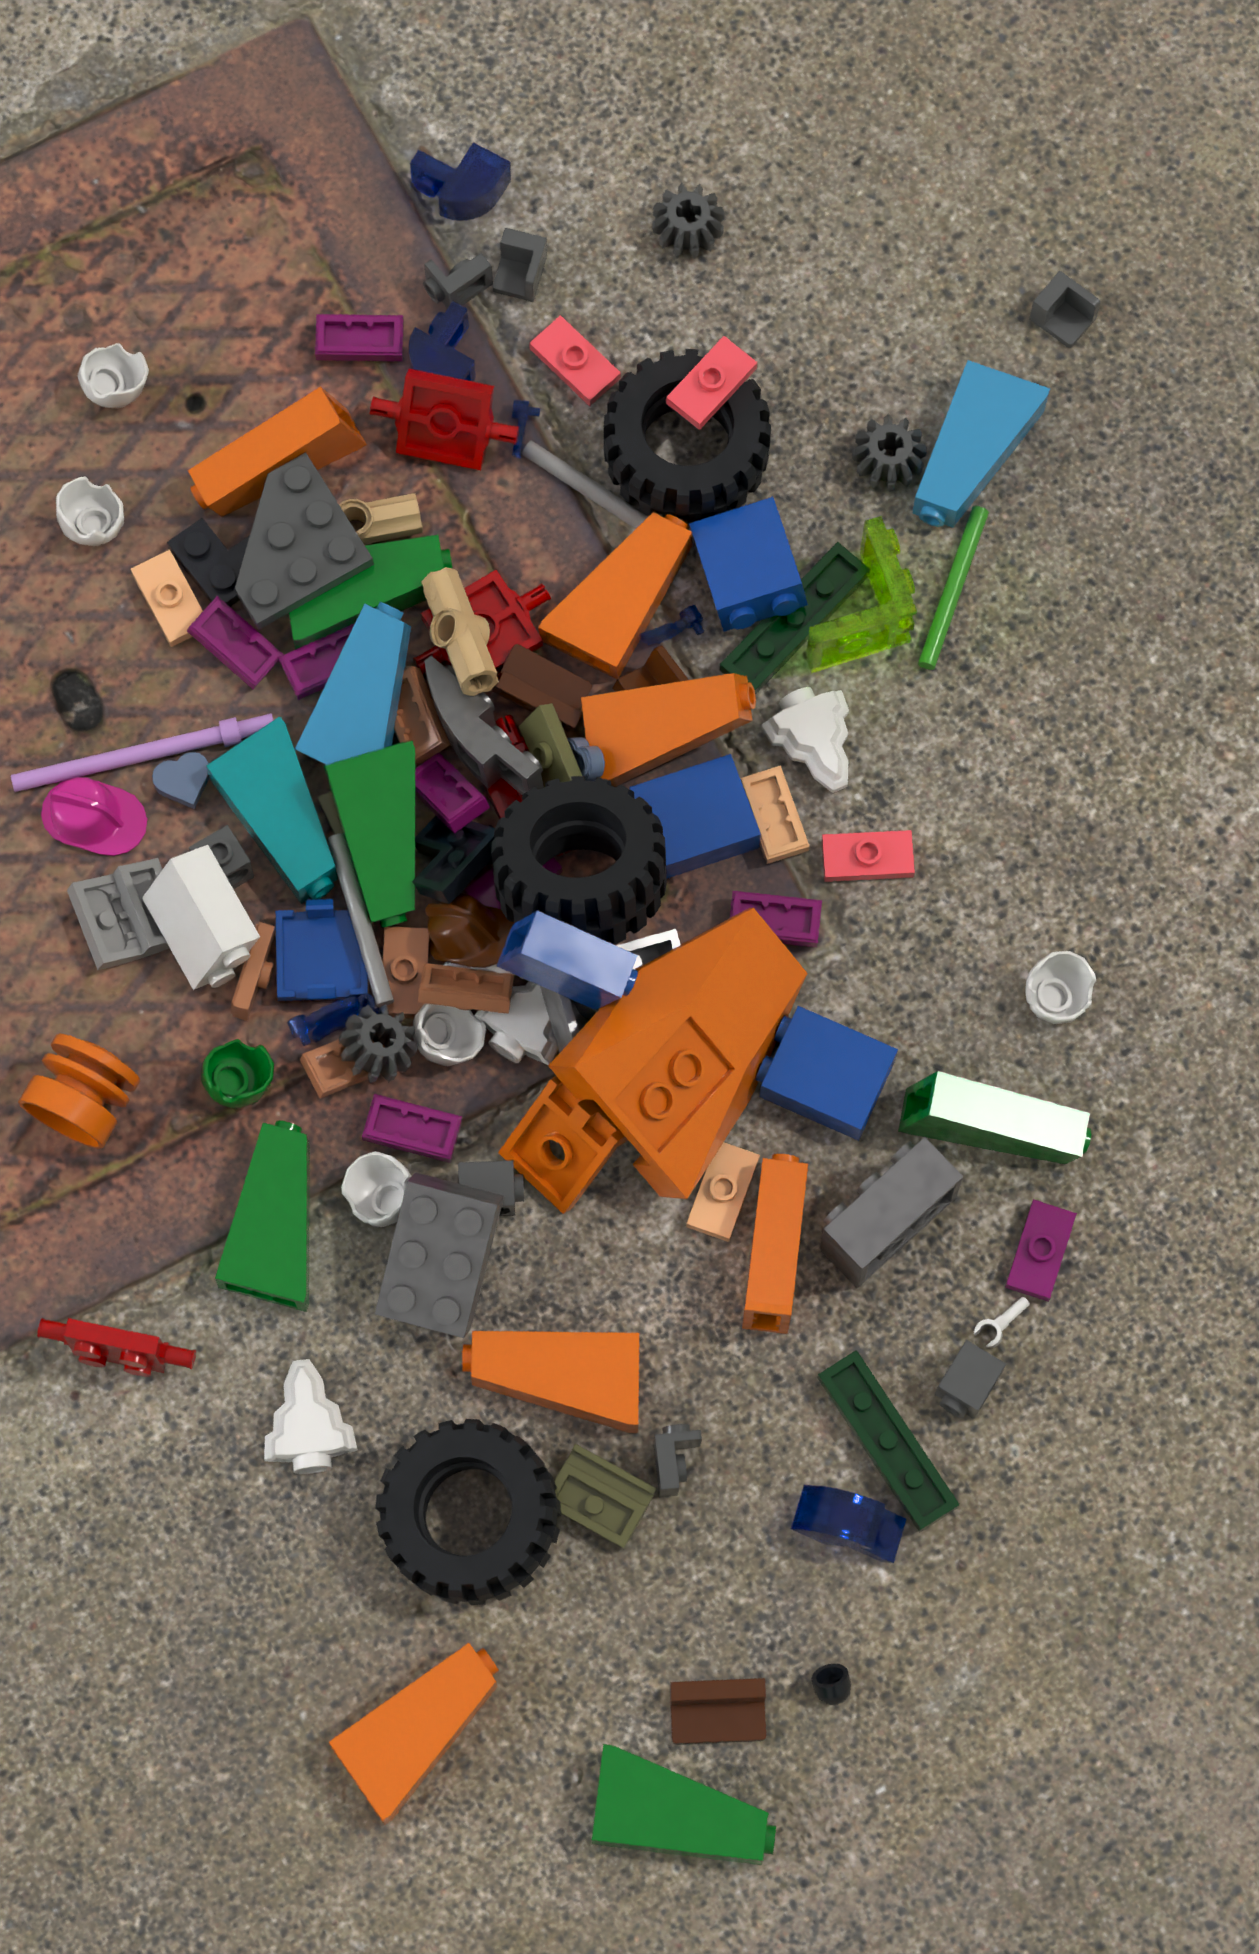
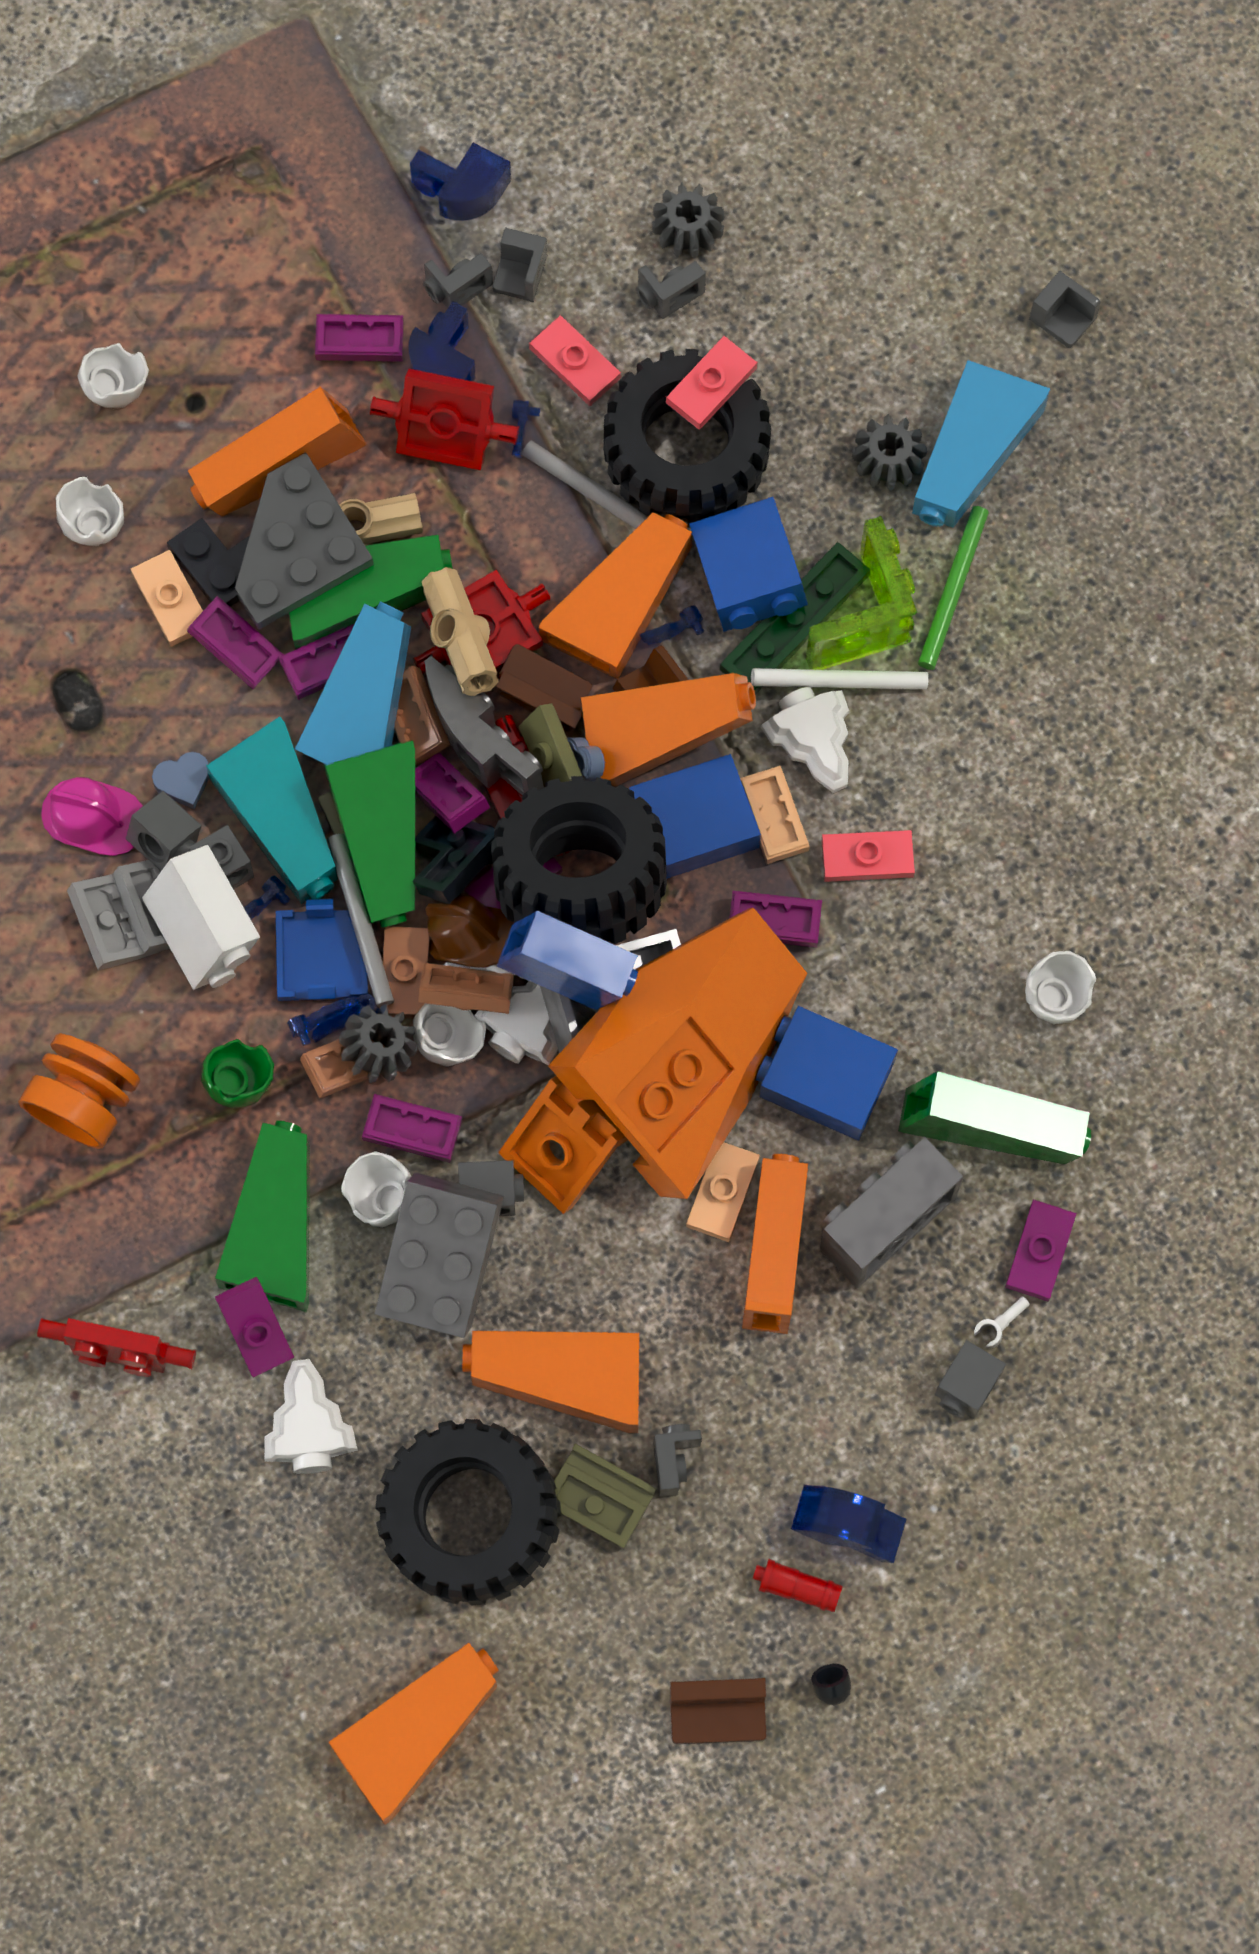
(162, 830): none -> dark grey brick
(228, 732): lavender bar -> none
(254, 974): nougat plate -> none
(254, 1327): none -> magenta plate
(273, 889): none -> clear blue piece
(671, 1814): green slope -> none
(675, 290): none -> dark grey bracket
(795, 1585): none -> red piece
(839, 678): none -> white bar
(888, 1441): dark green plate -> none

